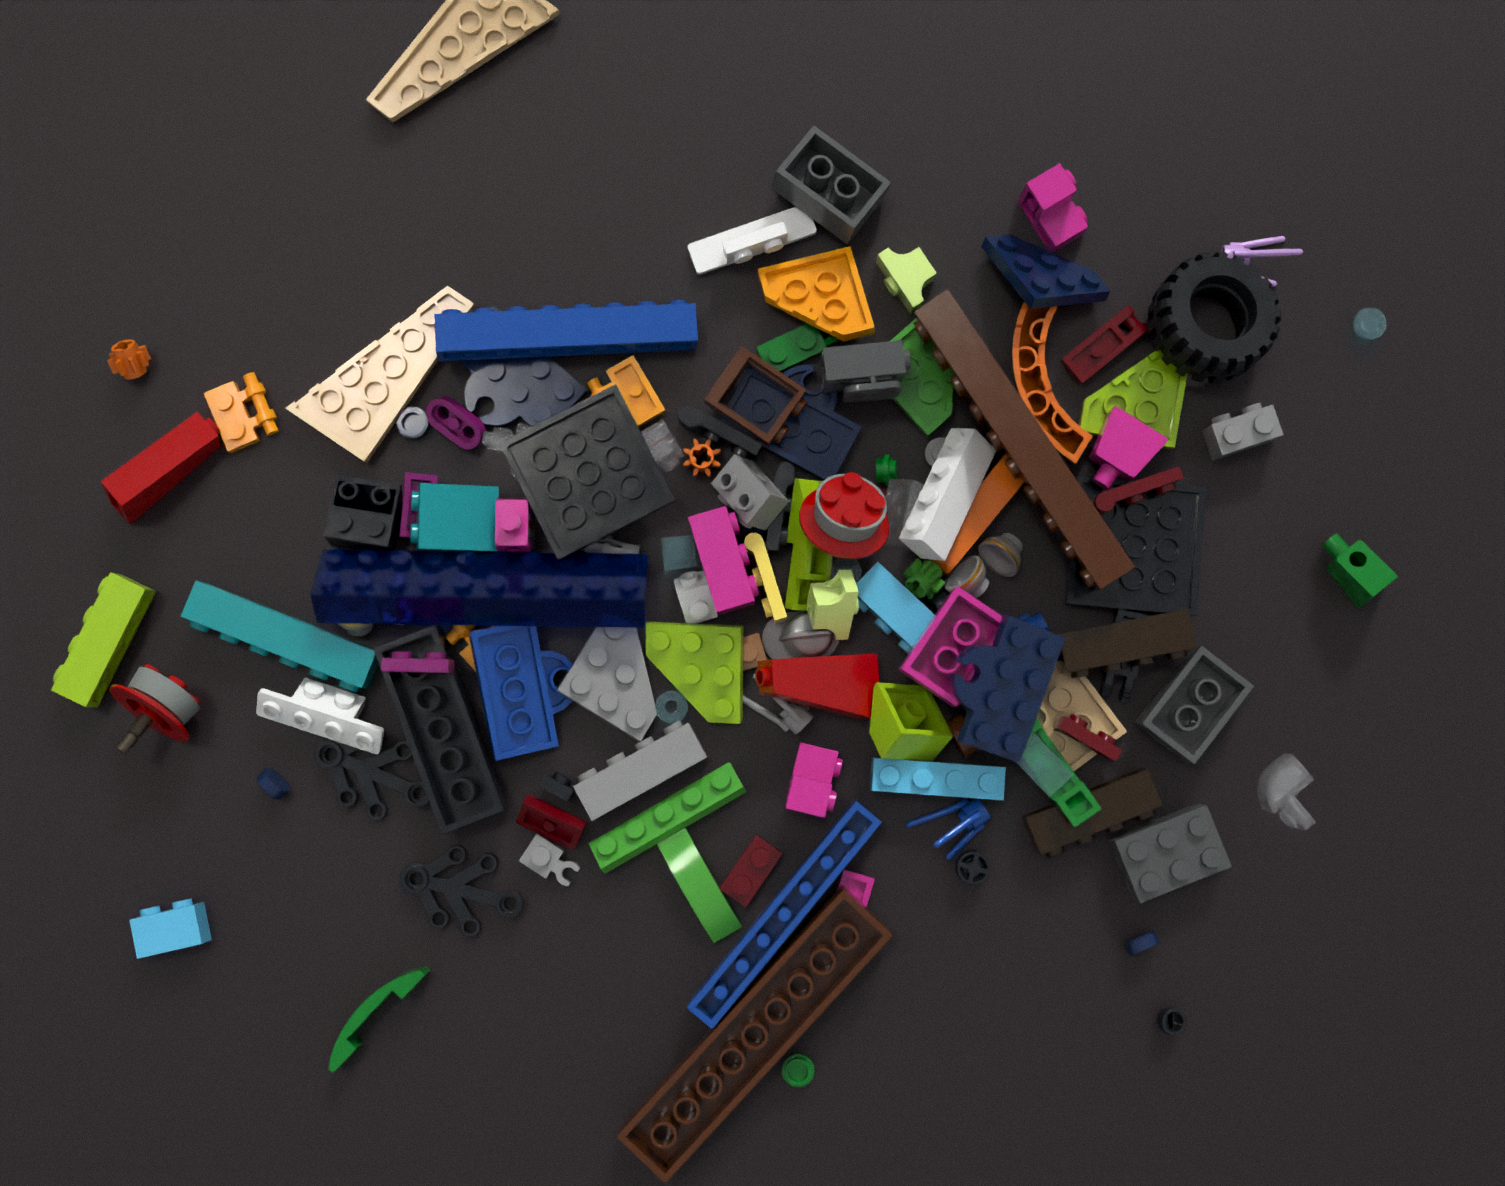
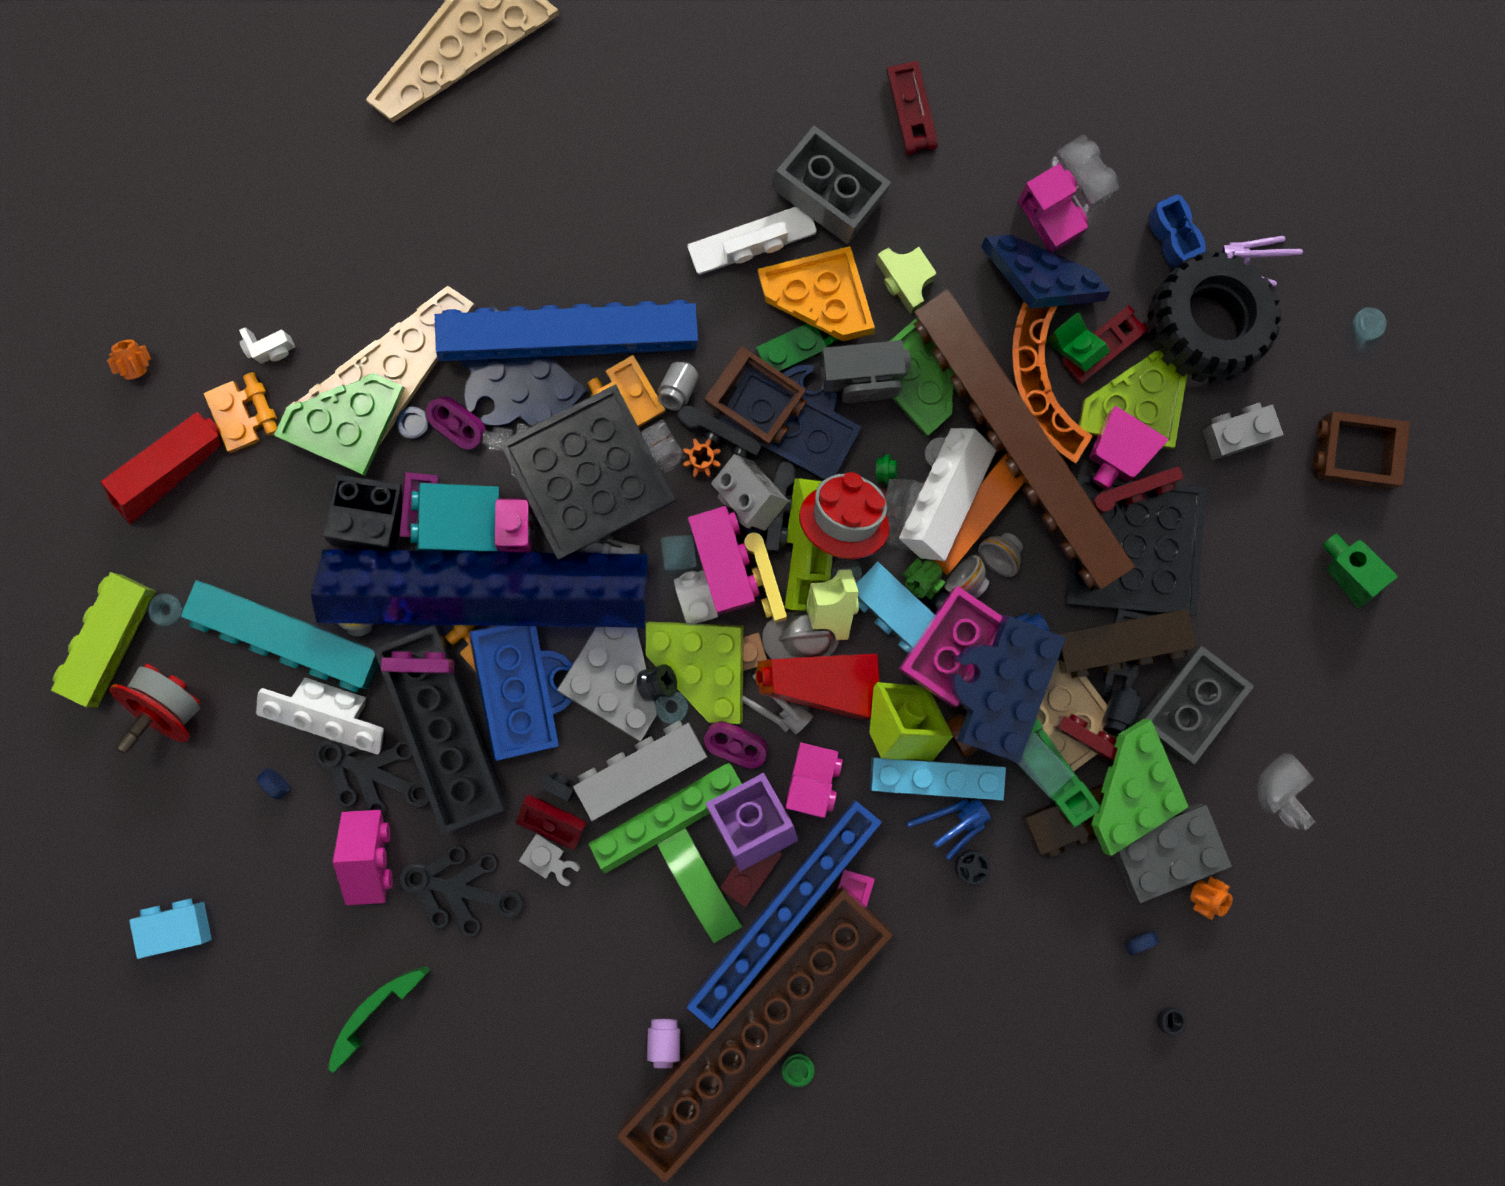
(156, 605): none -> clear light blue plate
(269, 348): none -> white bracket
(343, 421): none -> plate
(362, 858): none -> dark pink brick
(656, 682): none -> black wheel
(663, 1043): none -> lavender brick
(677, 385): none -> light grey brick
(735, 746): none -> magenta plate
(752, 821): none -> medium lavender brick
(911, 106): none -> dark red plate
(1078, 343): none -> green slope
(1094, 181): none -> clear brick
(1122, 710): none -> black brick
(1137, 790): none -> bright green plate
(1173, 226): none -> blue brick
(1211, 898): none -> orange gear
(1393, 451): none -> reddish brown window

